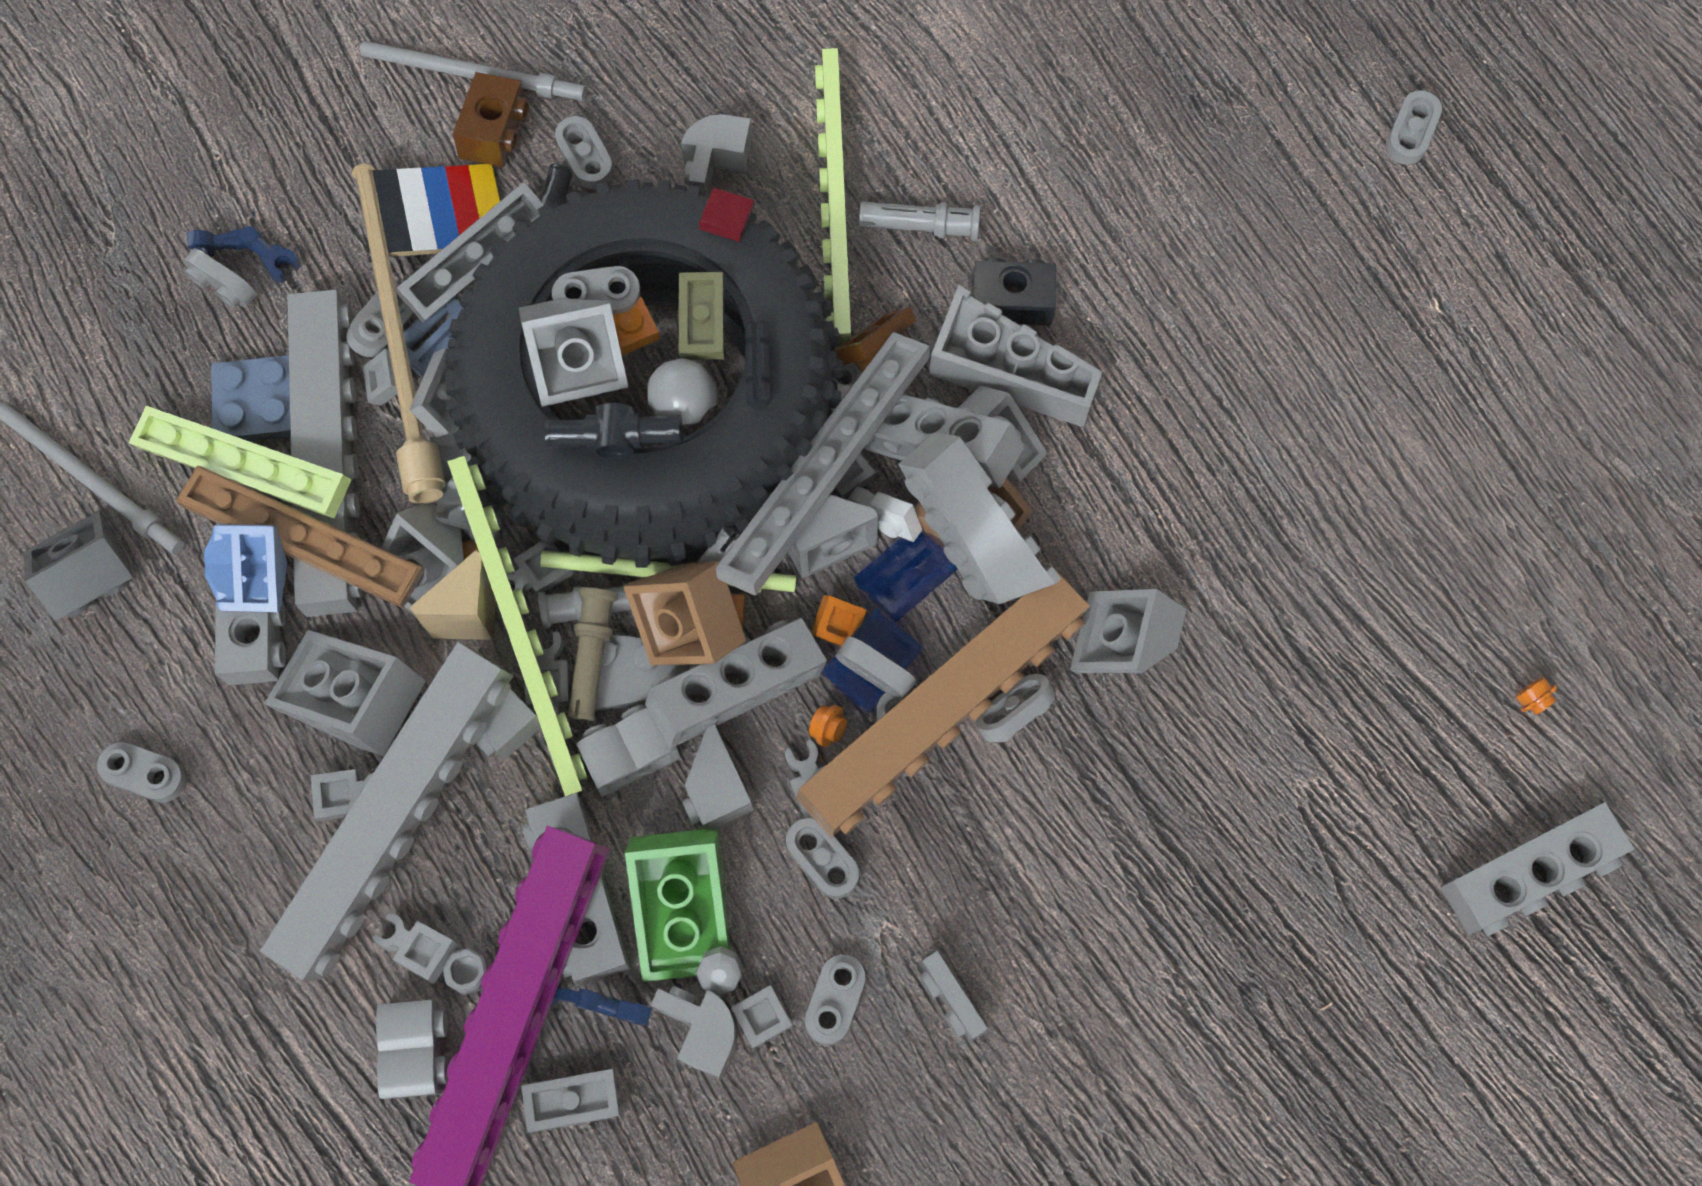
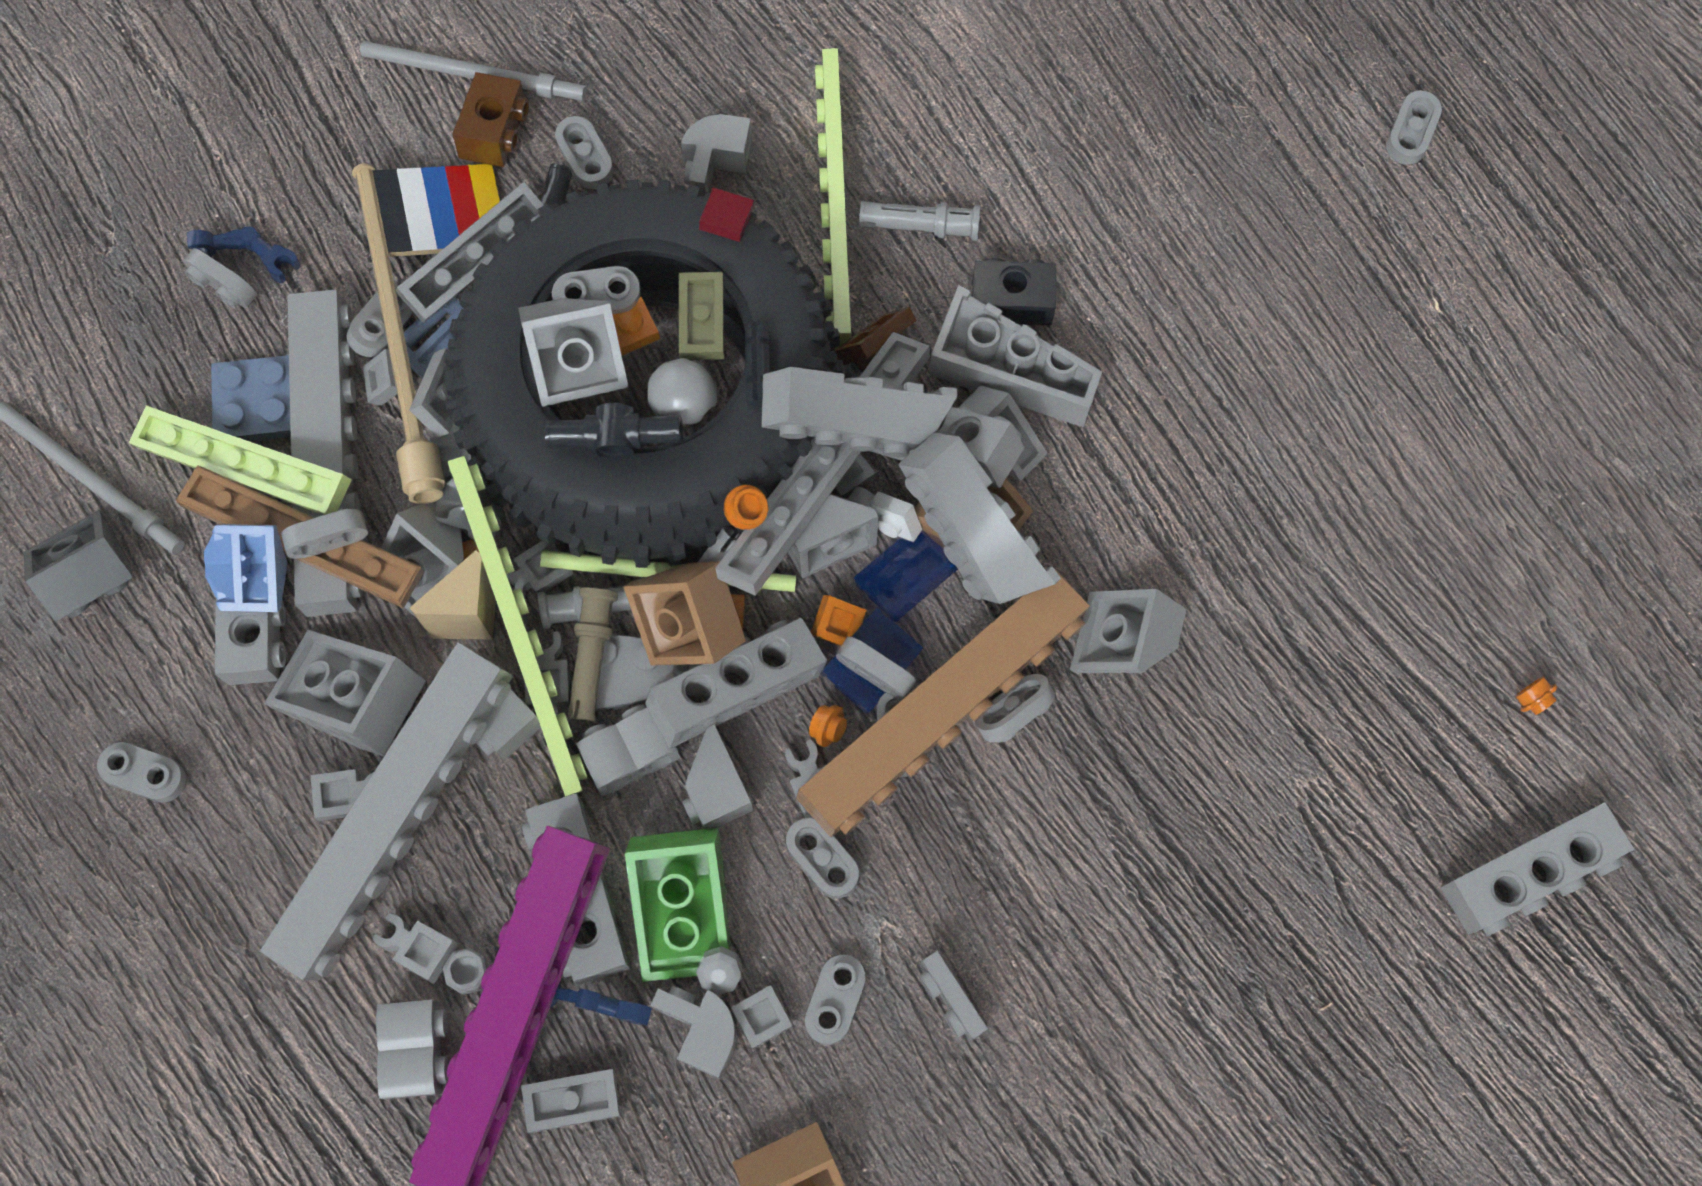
(324, 533): none -> light grey beam
(745, 507): none -> orange plate
(852, 410): none -> light grey wedge

